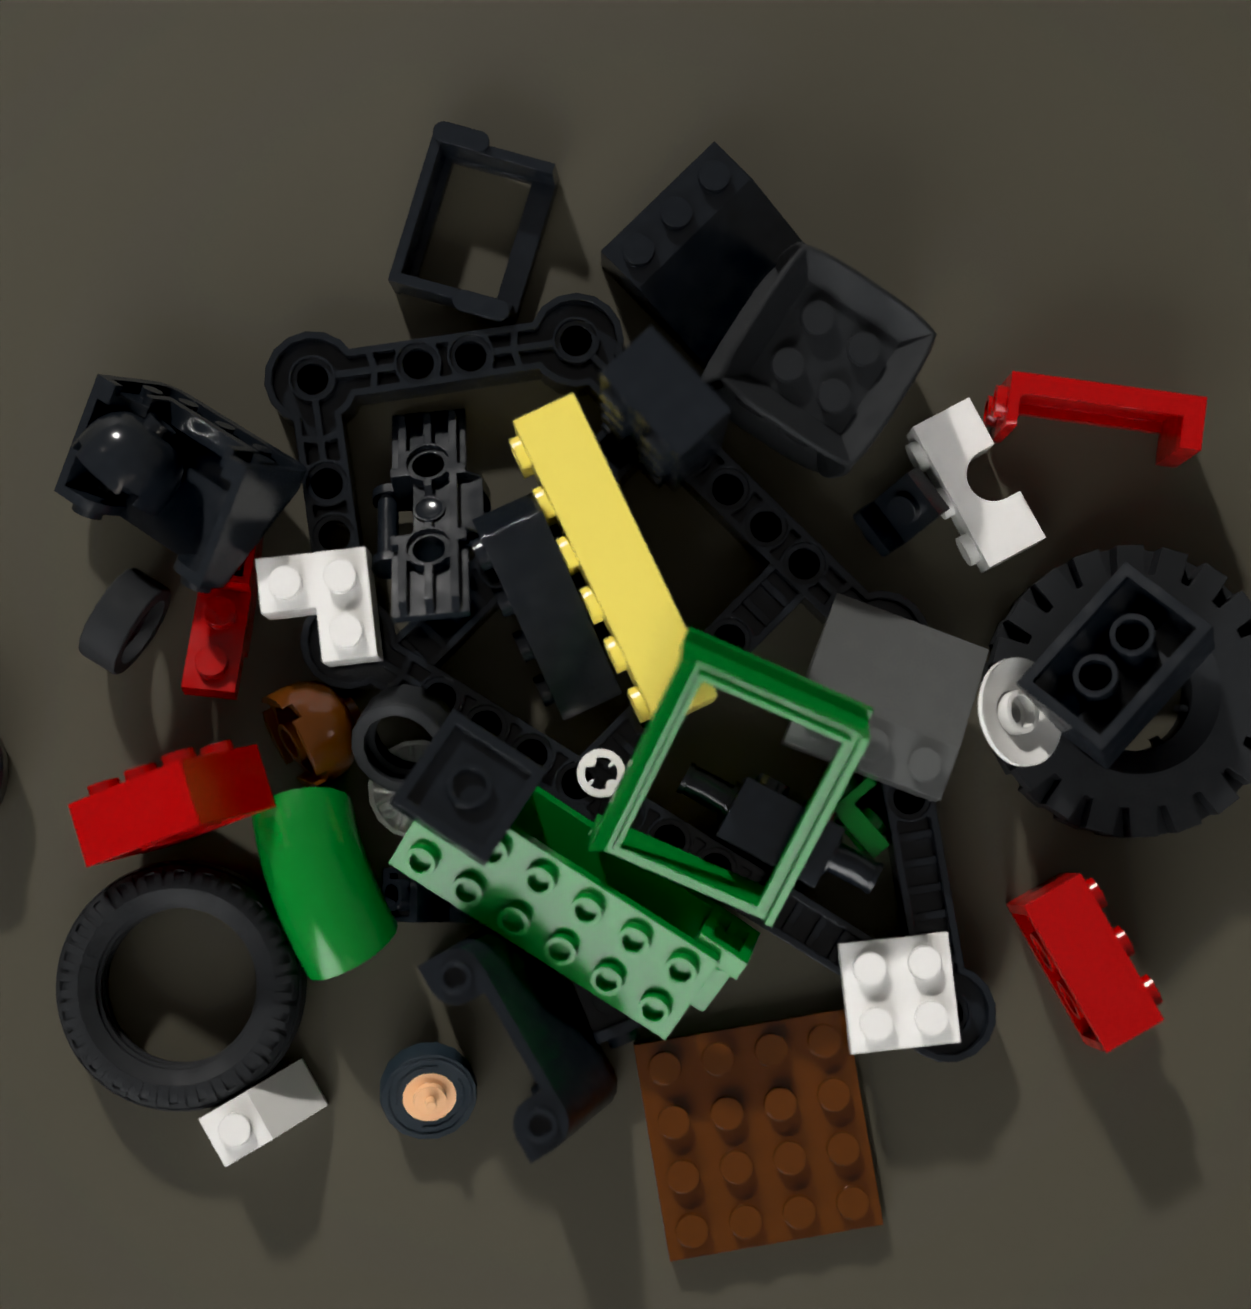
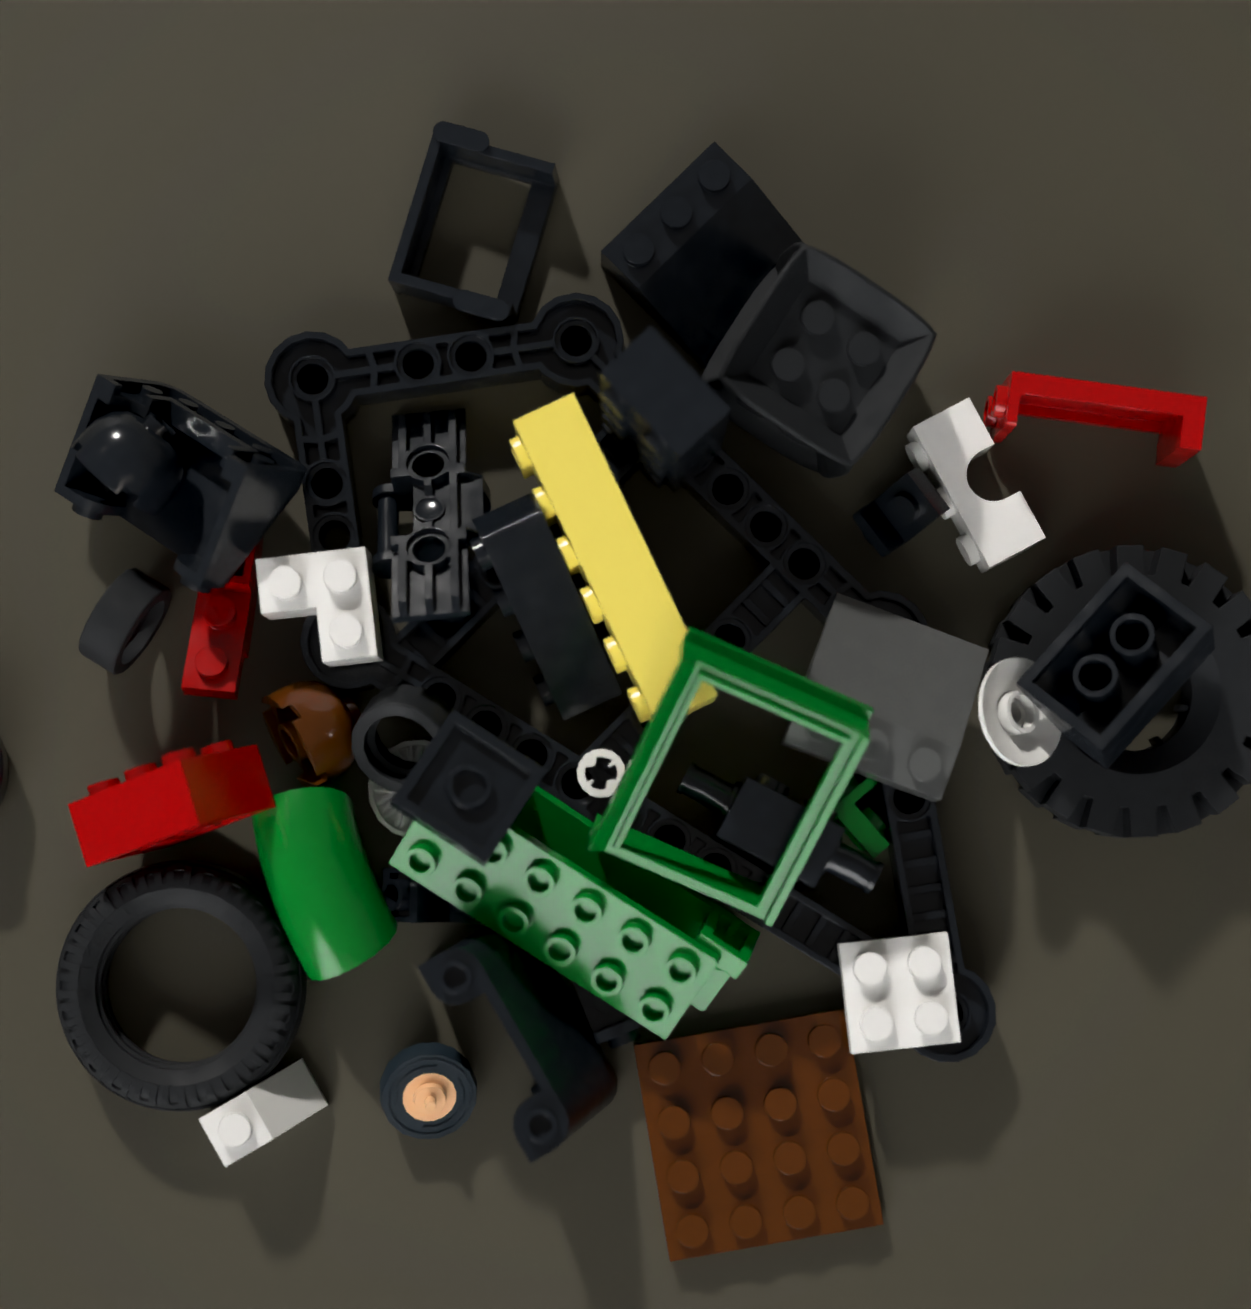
(1087, 960): red brick -> none

